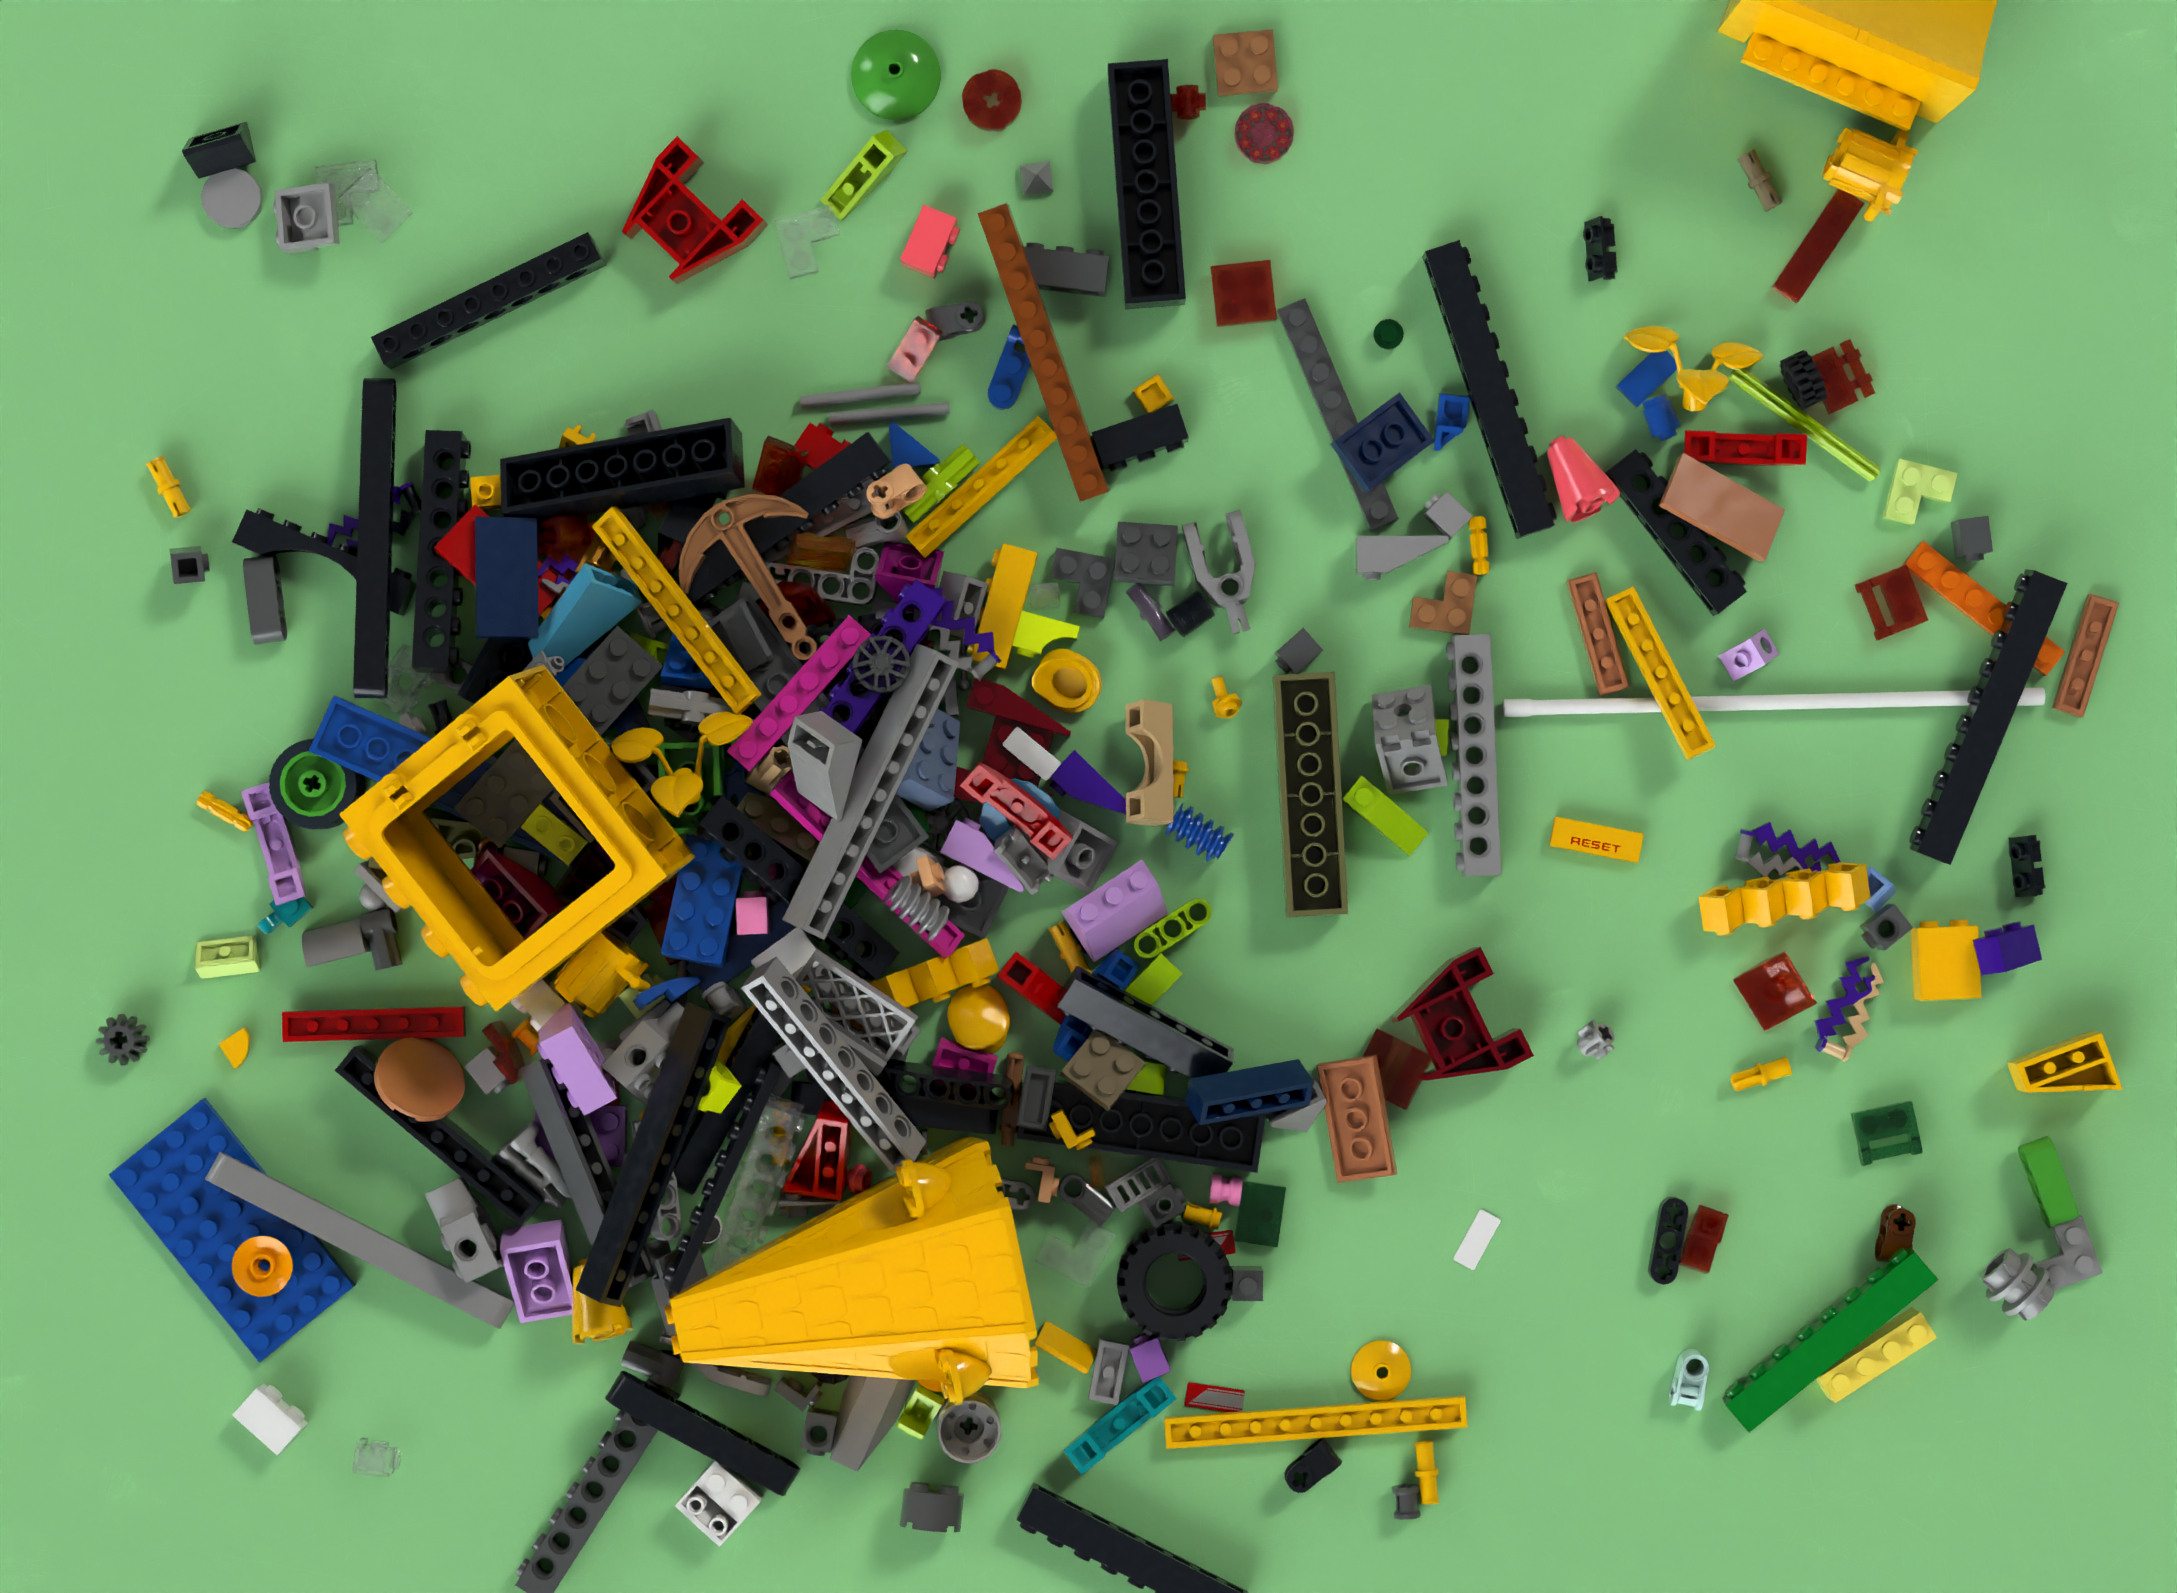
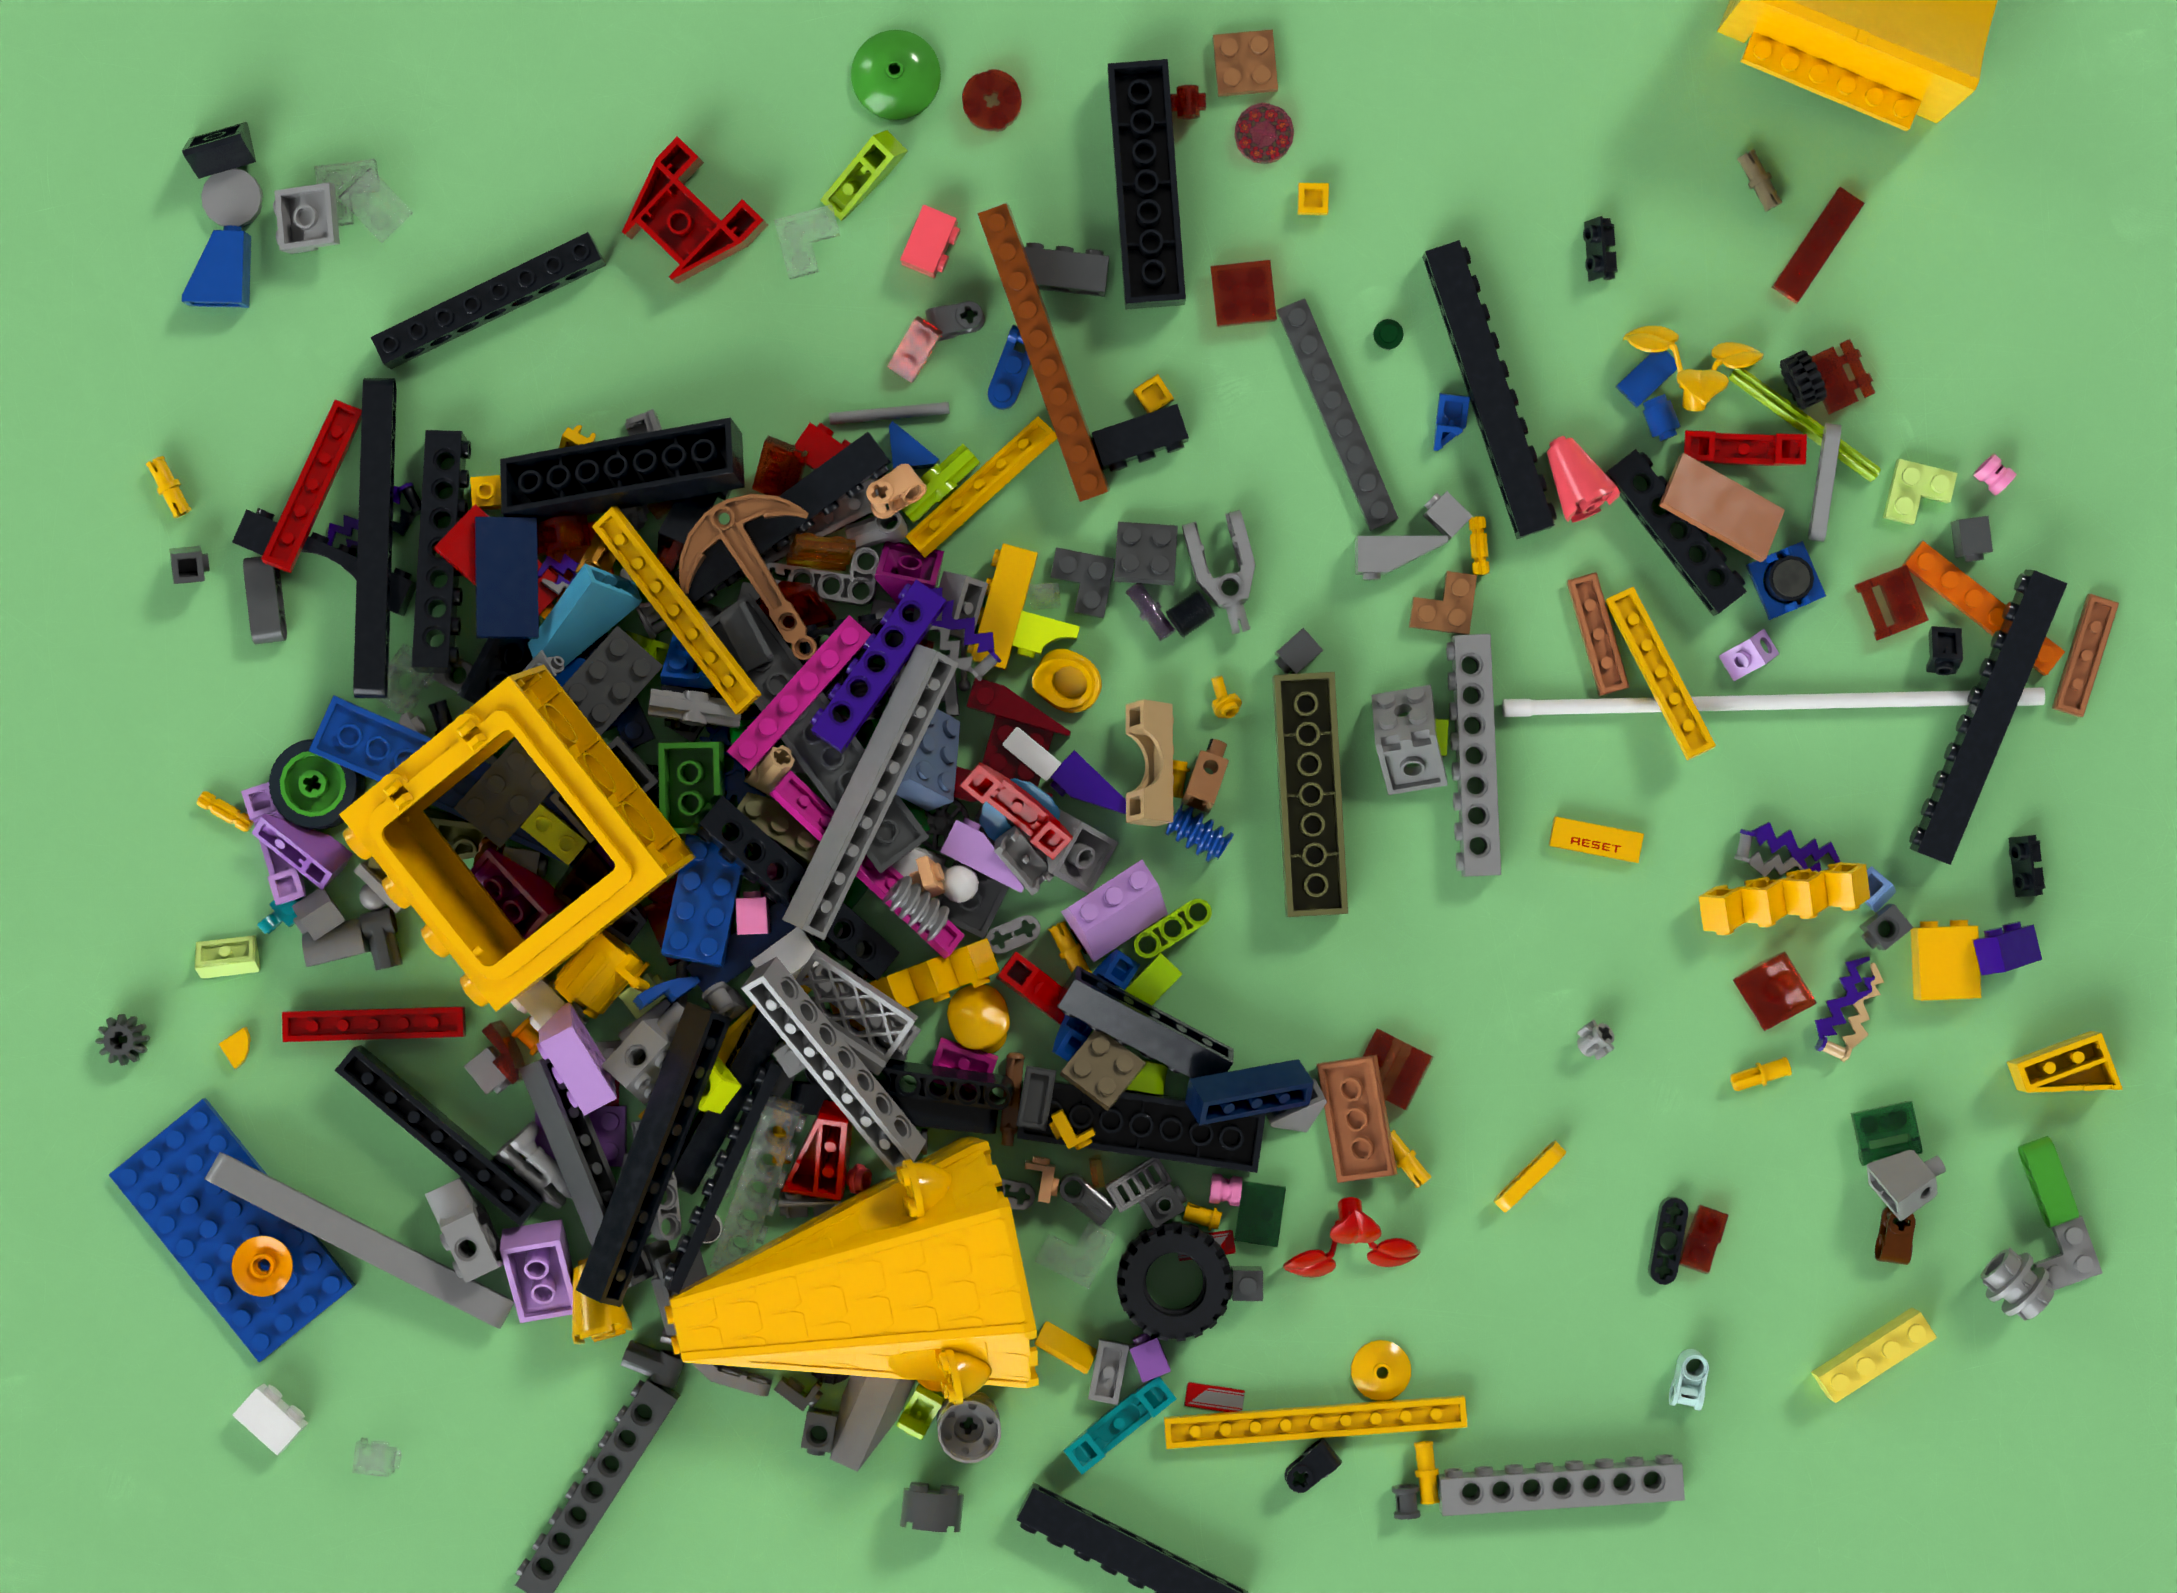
(222, 271): none -> blue slope
(307, 850): none -> medium lavender slope
(312, 486): none -> red plate
(317, 914): none -> light grey brick
(419, 1079): nougat tile -> none
(683, 785): yellow plant -> none
(702, 1433): black beam -> none
(719, 1501): white slope -> none
(823, 760): light grey slope -> none
(860, 394): light grey bar -> none
(881, 664): dark grey wheel -> none
(1016, 941): none -> light grey beam
(1036, 178): light grey slope -> none
(1202, 786): none -> medium nougat torso
(1313, 198): none -> yellow plate
(1355, 1228): none -> red plant
(1382, 442): dark blue plate -> none
(1384, 815): lime slope -> none
(1408, 1162): none -> yellow pin
(1453, 1025): dark red wedge -> none
(1477, 1239): white sticker -> none
(1530, 1176): none -> yellow beam
(1667, 1487): none -> light grey brick
(1788, 580): none -> piece
(1824, 482): none -> light grey beam
(1829, 1338): green brick -> none
(1870, 168): yellow container -> none
(1905, 1181): none -> light grey torso
(1945, 650): none -> black bracket
(1994, 474): none -> bright pink wheel

